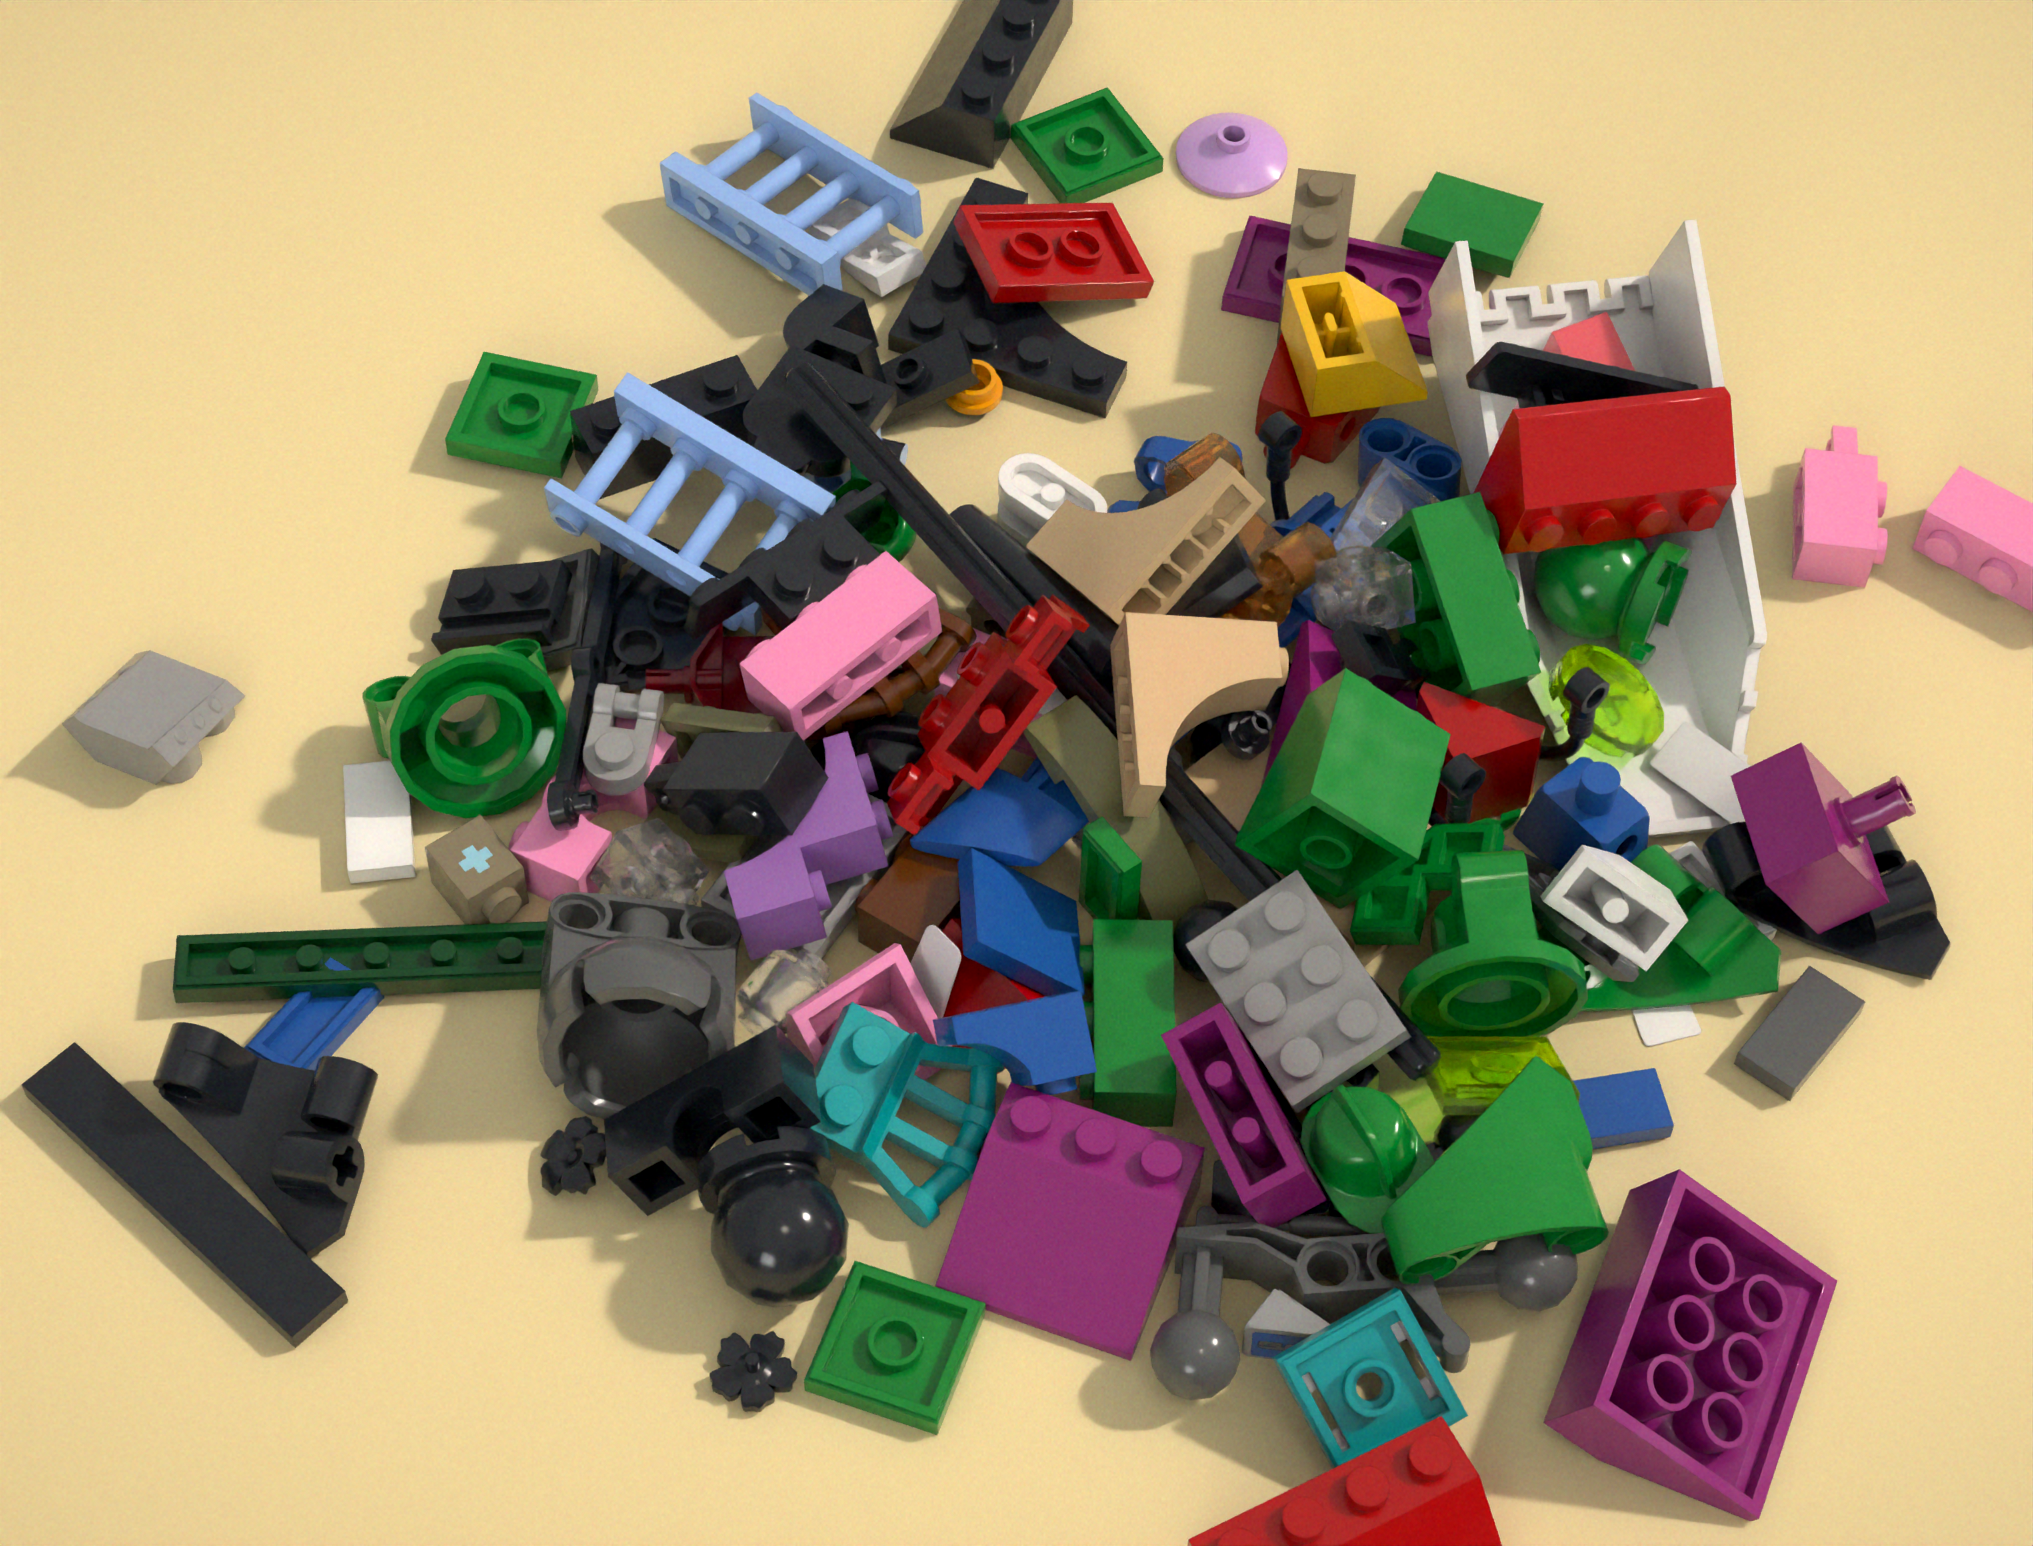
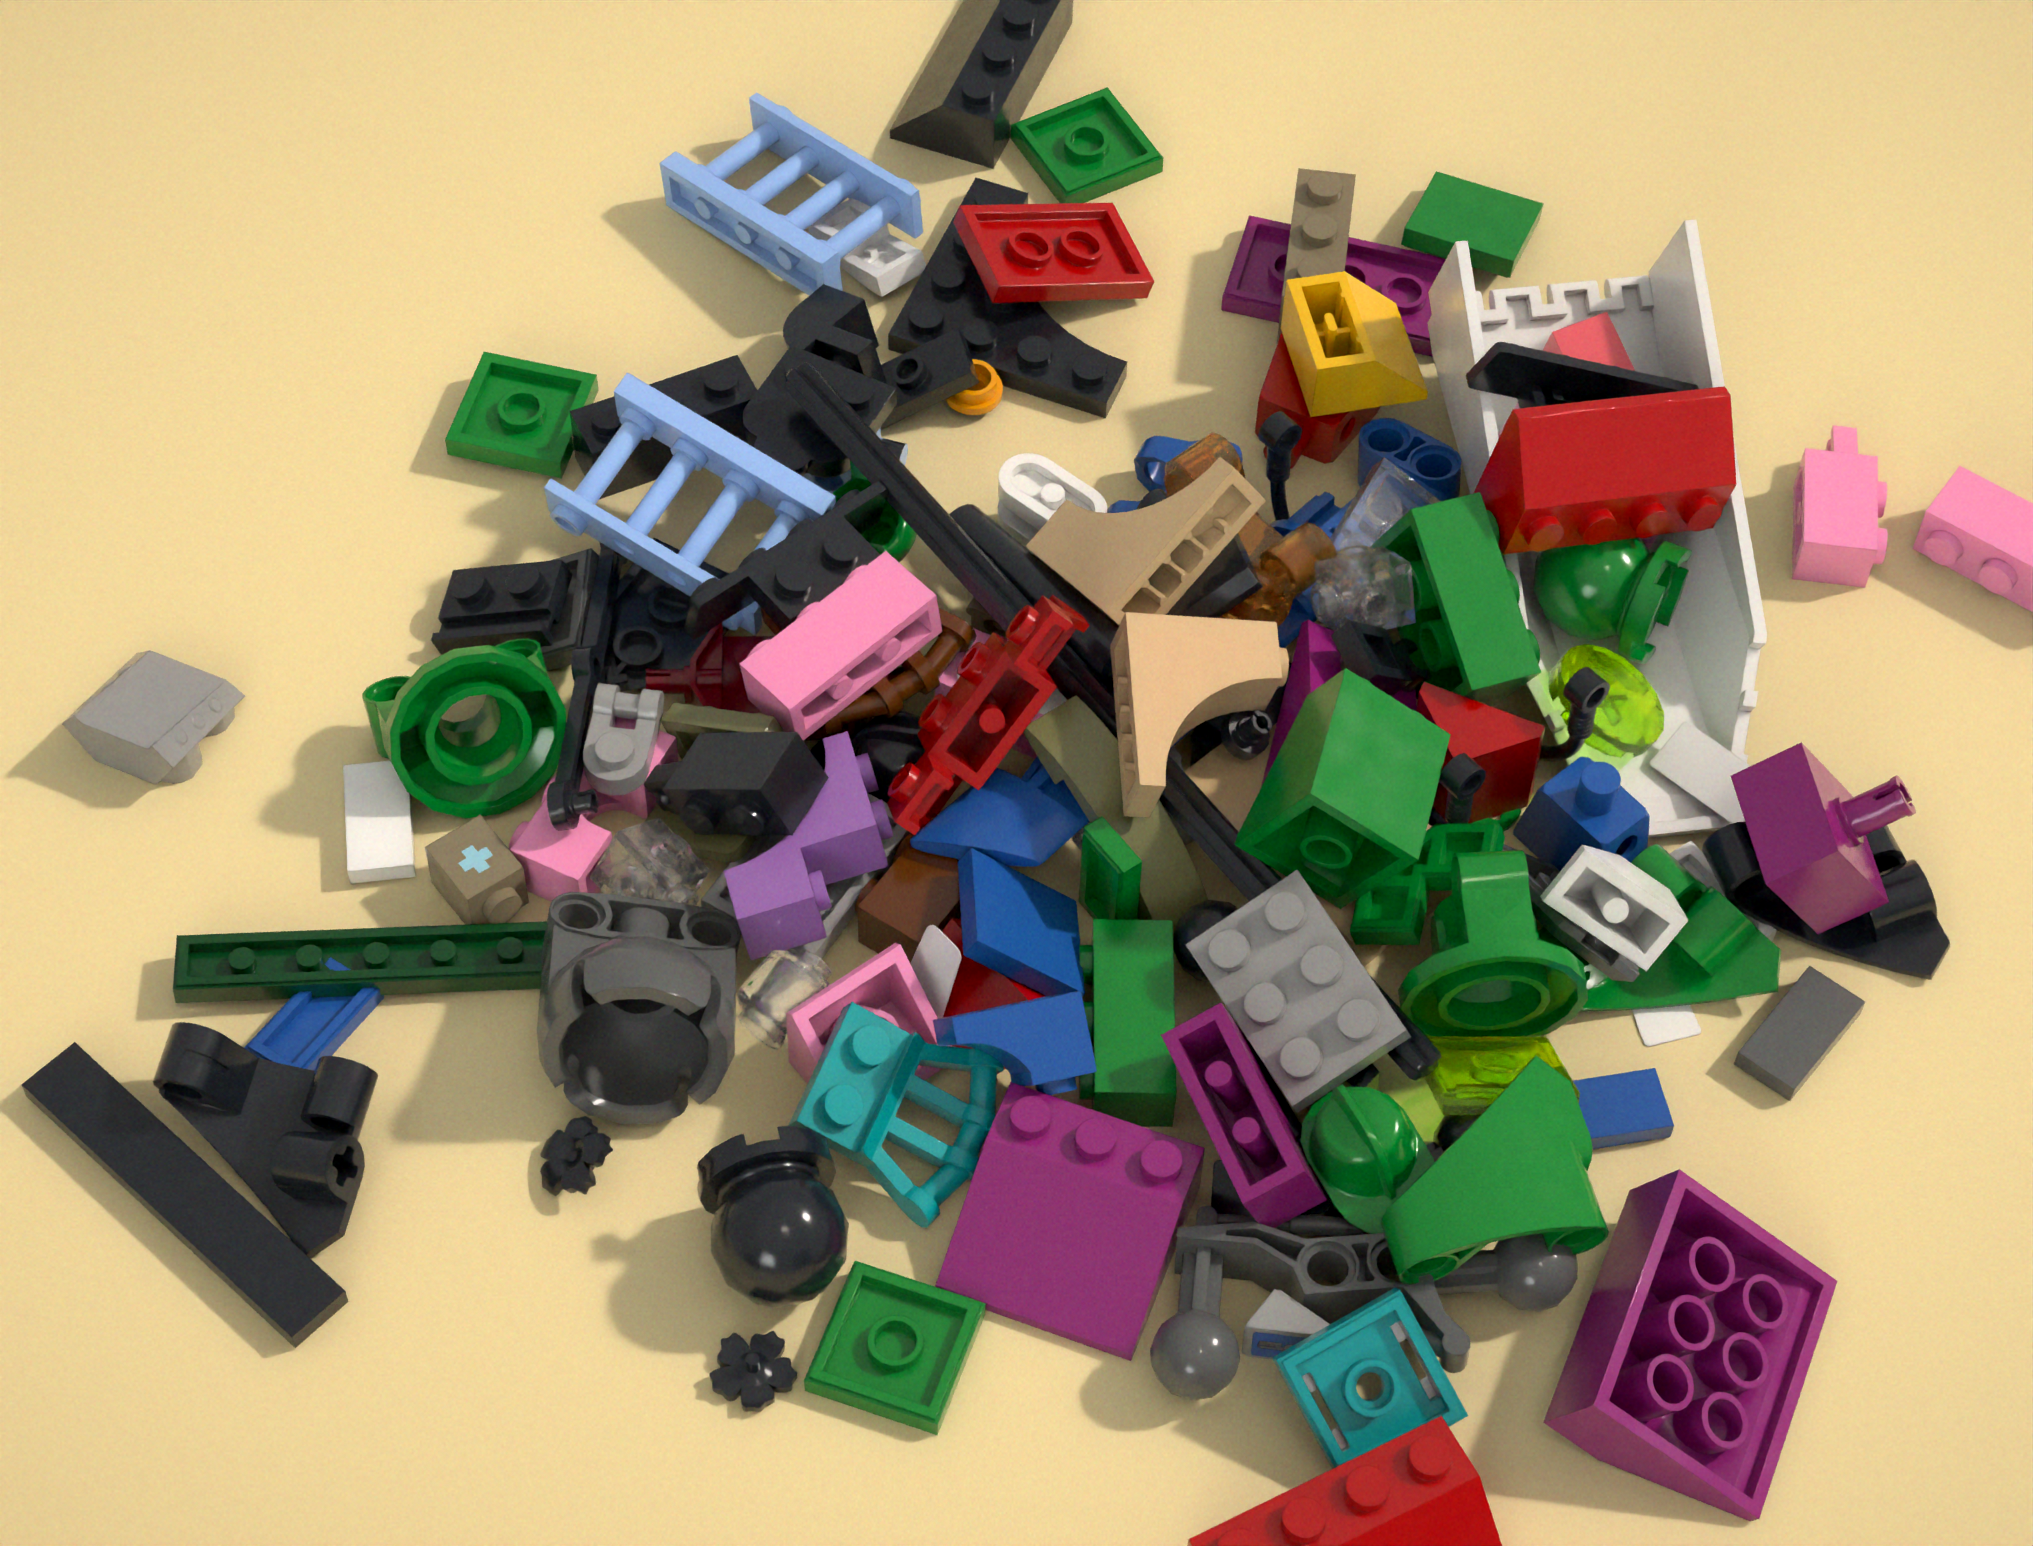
(663, 1136): black arch -> none
(1231, 155): lavender dish -> none

